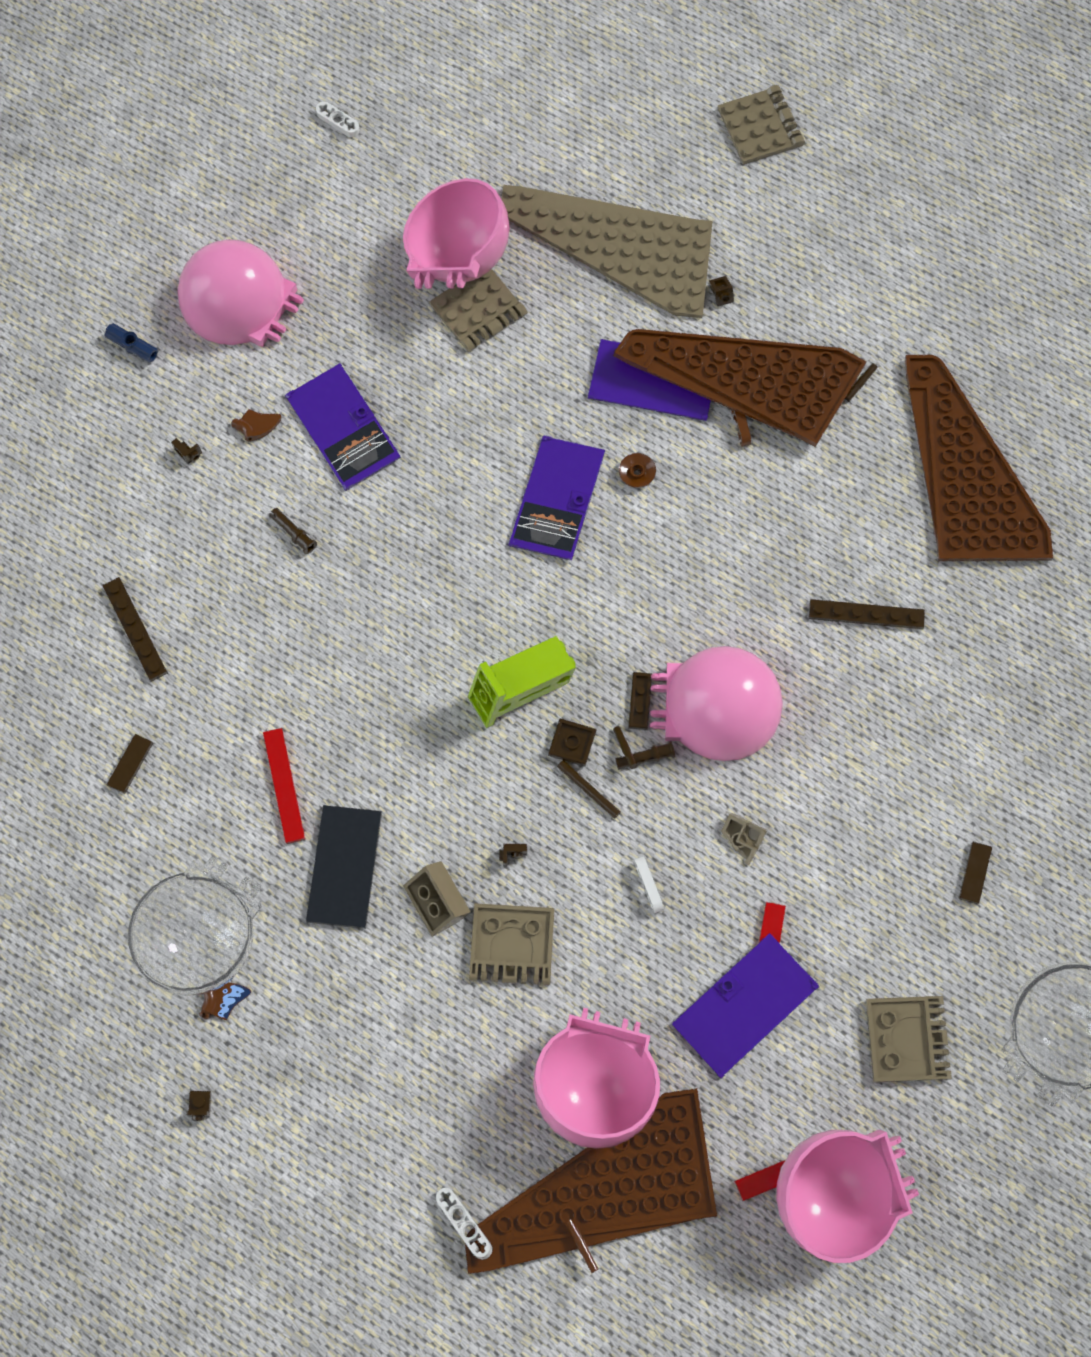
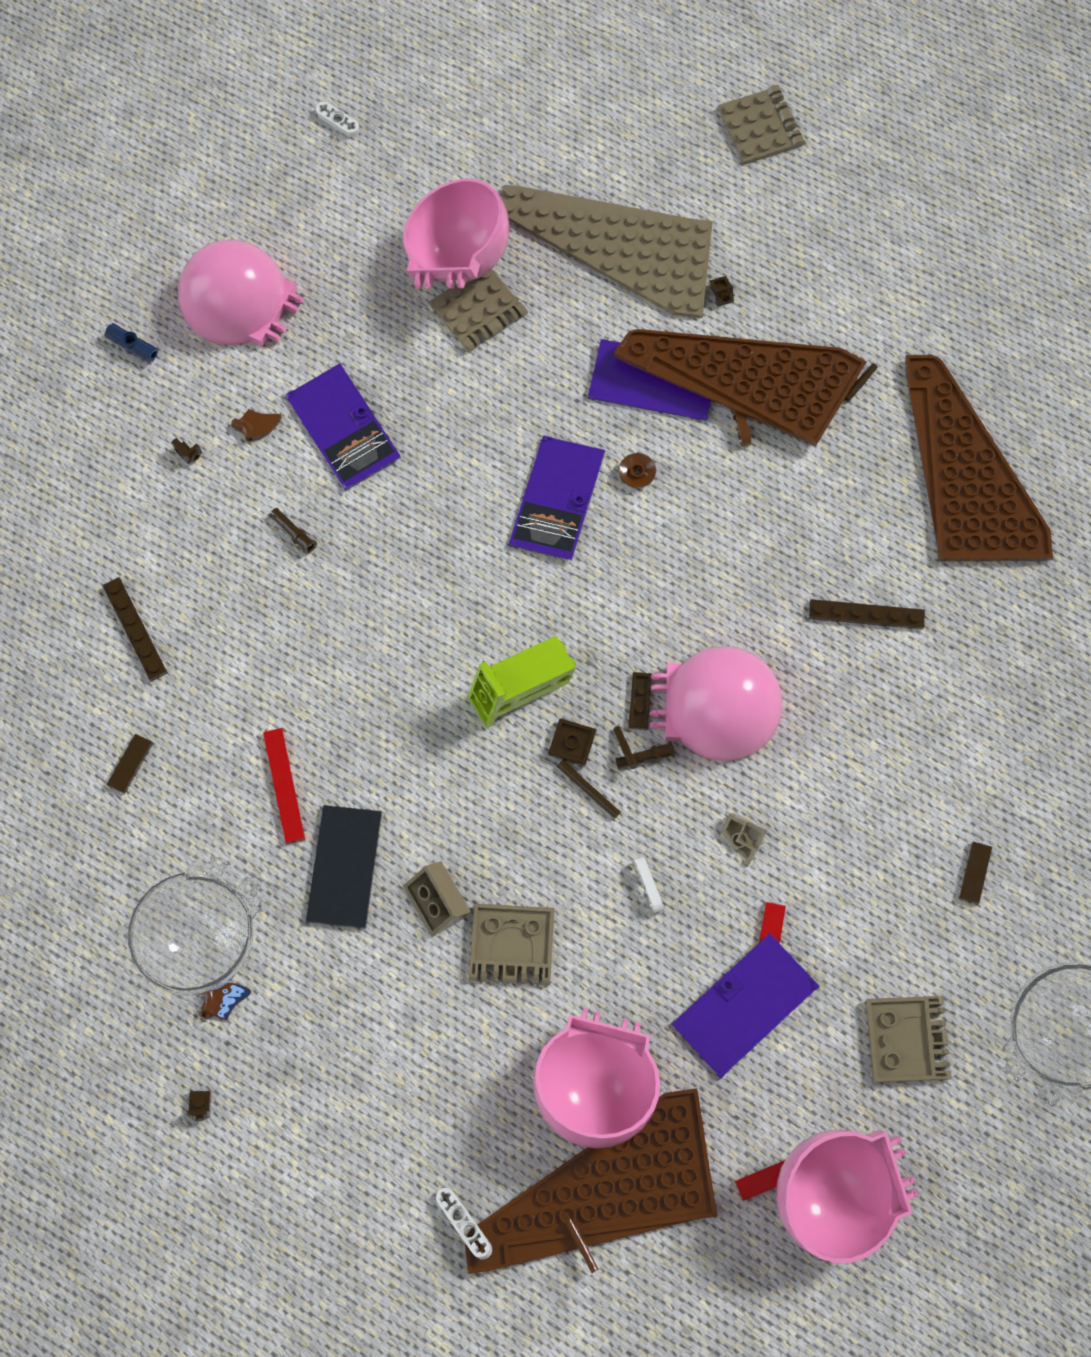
(515, 850): dark brown bracket -> none

